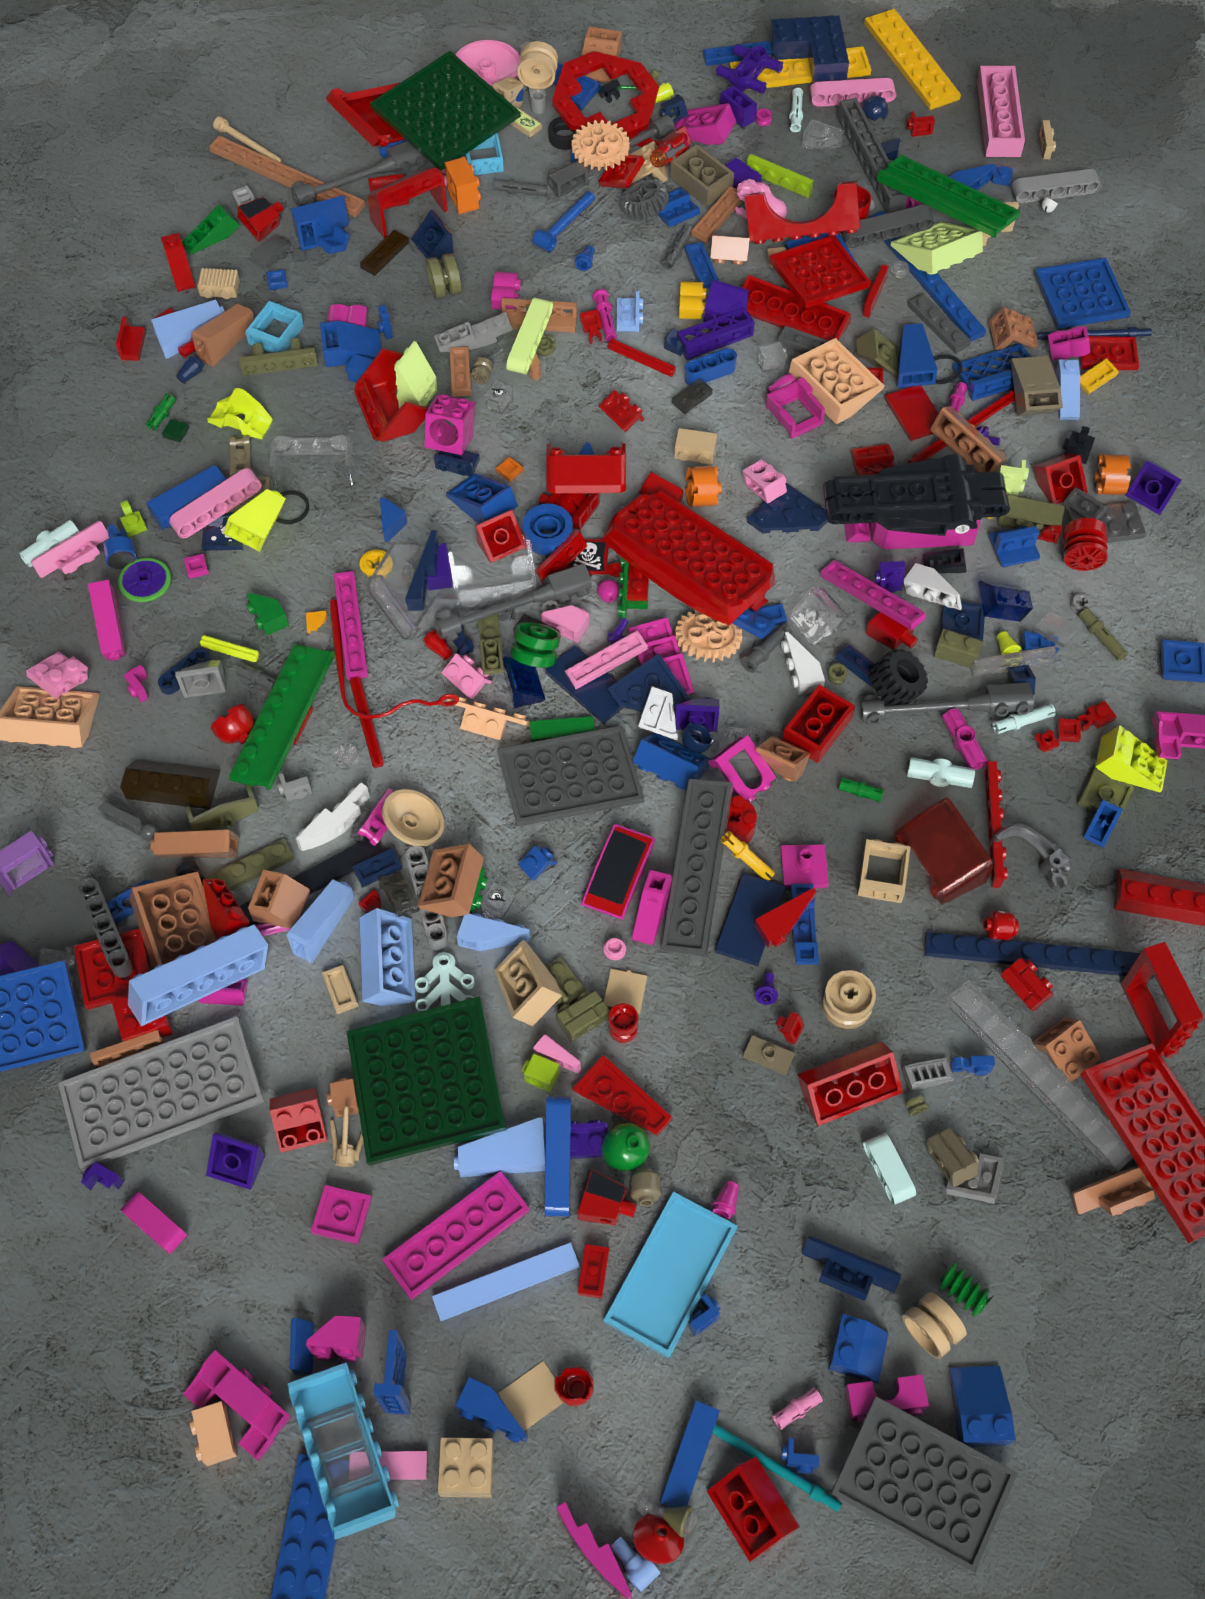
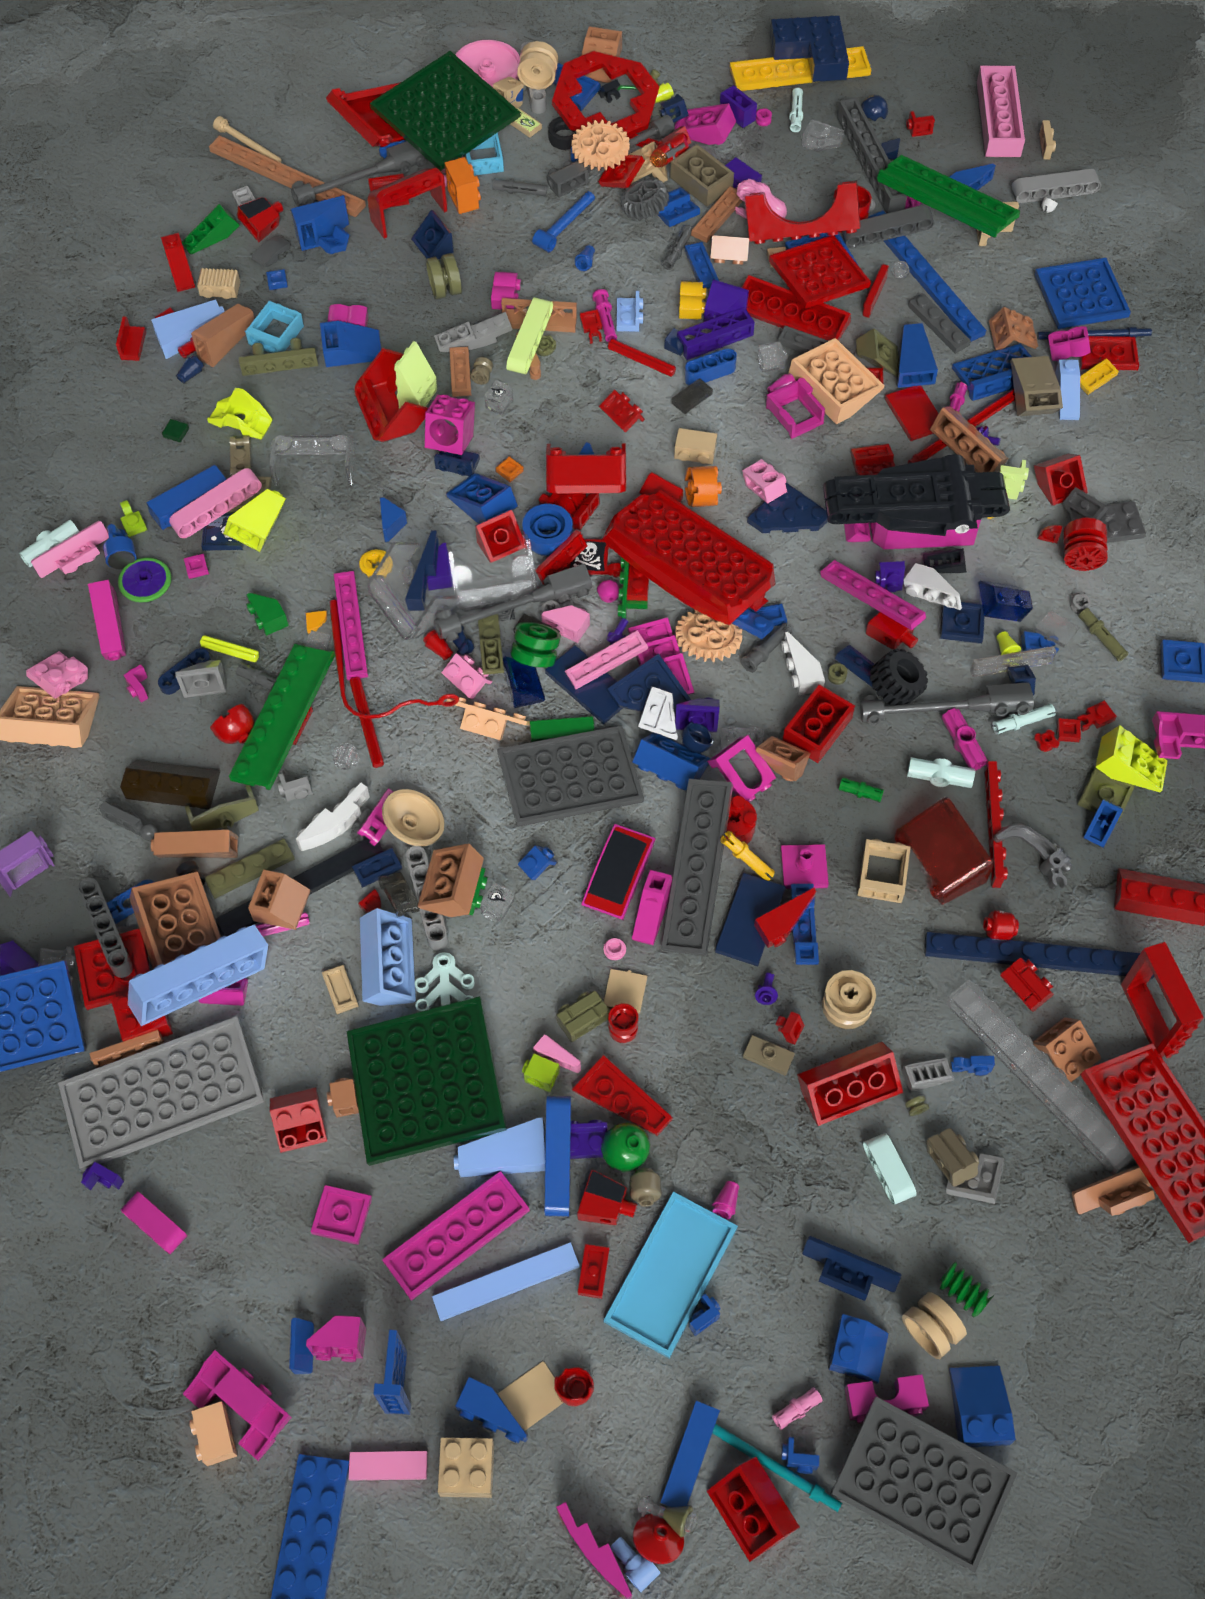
(160, 412): green pin -> none
(223, 910): red slope -> none
(234, 1161): dark purple slope -> none
(303, 515): black piece -> none
(320, 920): light blue slope -> none
(342, 1450): medium azure window -> none
(345, 1154): tan plant -> none
(356, 367): blue brick -> none
(384, 252): dark brown plate -> none
(384, 324): blue plate -> none
(486, 934): light blue slope -> none
(526, 984): tan slope -> none
(567, 982): olive bracket -> none
(725, 54): blue tile -> none
(747, 71): dark purple piece -> none
(781, 176): lime plate -> none
(817, 615): clear slope -> none
(832, 92): bright pink beam -> none
(912, 59): yellow plate -> none
(940, 246): yellowish green slope -> none
(954, 377): black piece -> none
(958, 648): olive brick -> none
(1002, 175): blue plate -> none
(1015, 545): blue bracket -> none
(1031, 513): olive brick -> none
(1079, 444): black brick -> none
(1112, 474): orange brick -> none
(1153, 487): dark purple slope -> none

